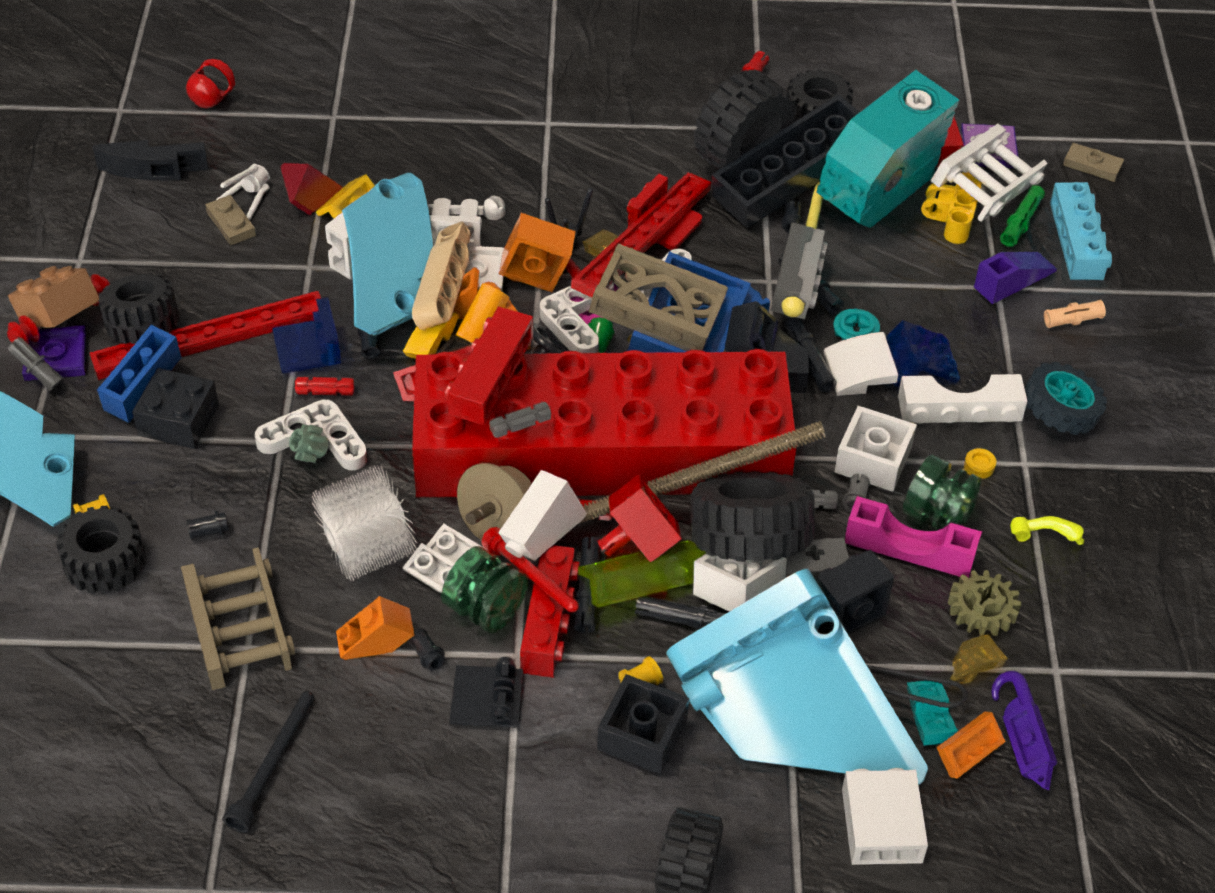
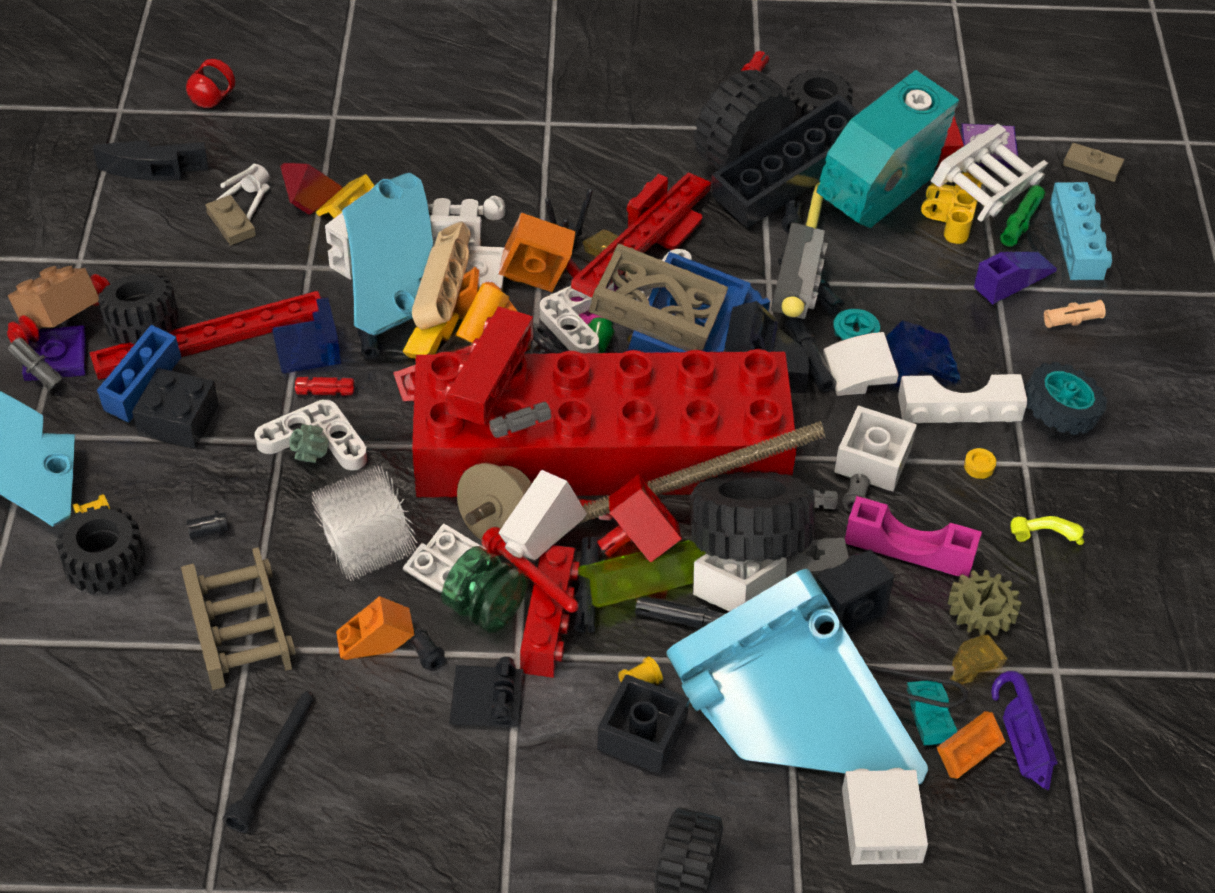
(936, 492): clear green wheel -> none

